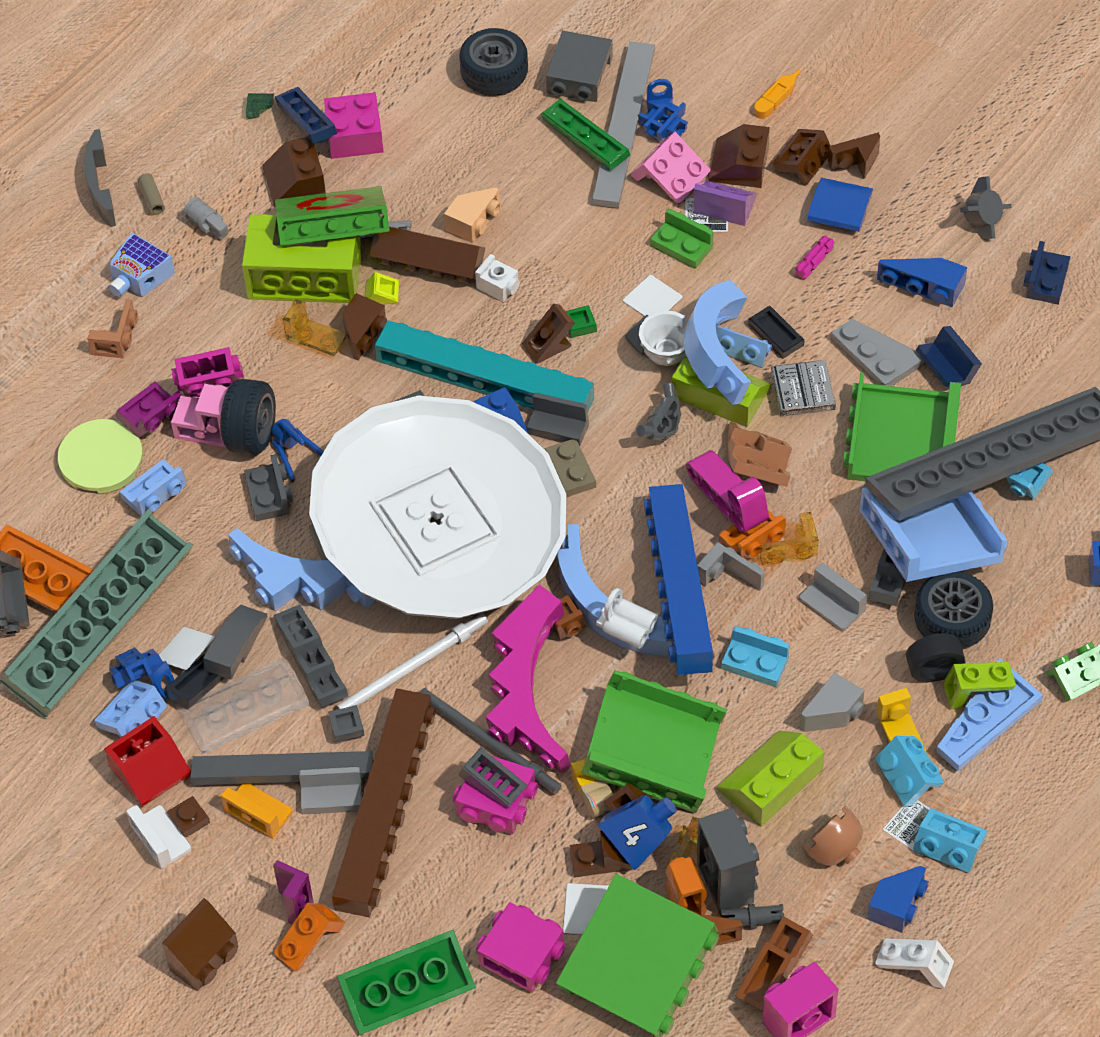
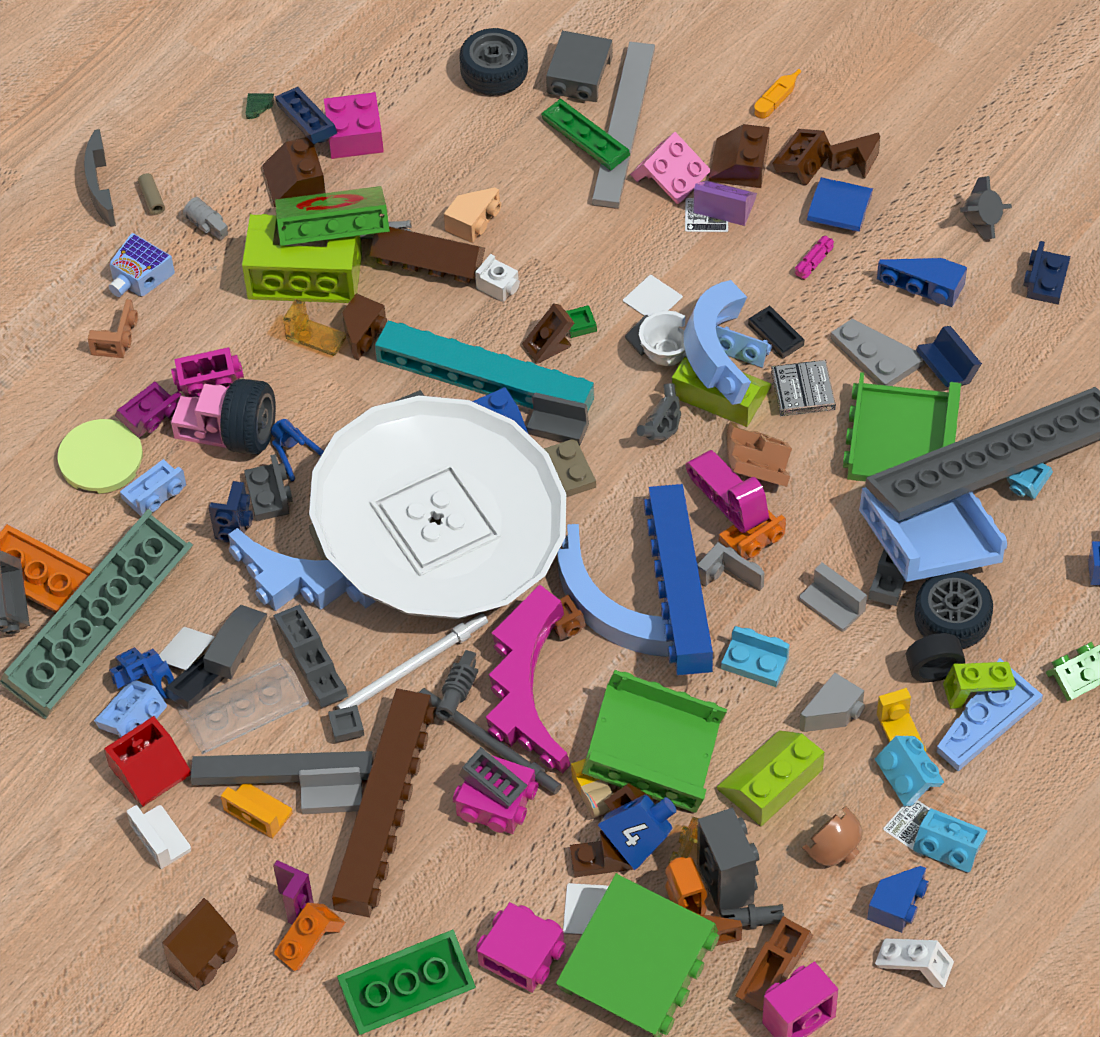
(189, 816): reddish brown plate -> none
(232, 515): none -> dark blue bracket
(382, 289): neon yellow slope -> none
(457, 685): none -> dark grey hinge
(626, 620): white piece -> none
(658, 106): blue piece -> none
(683, 239): bright green bracket -> none
(801, 548): clear yellow bracket -> none

